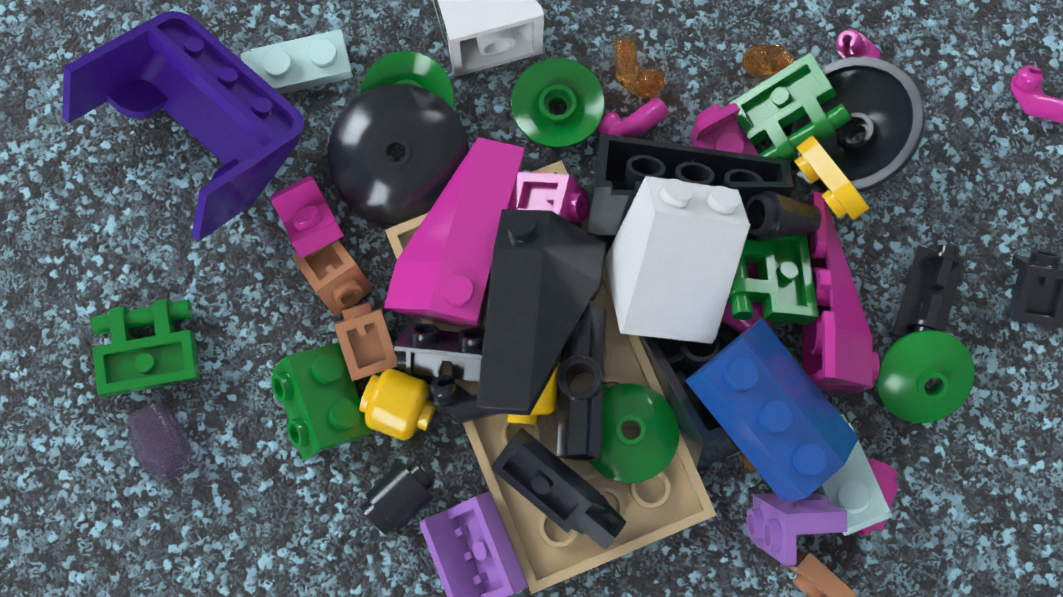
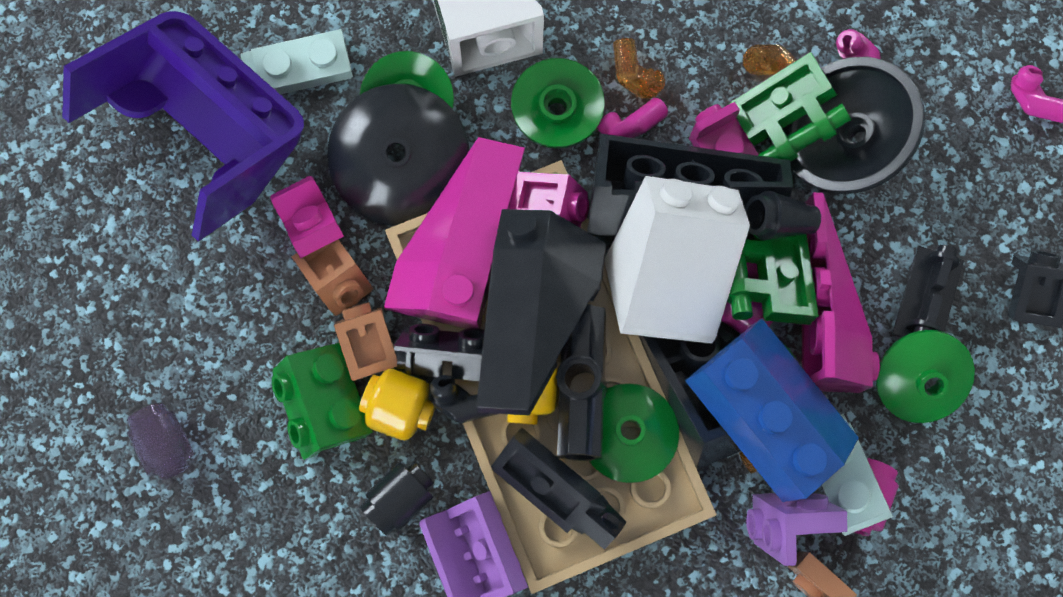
(147, 361): green plate -> none
(841, 194): yellow plate -> none

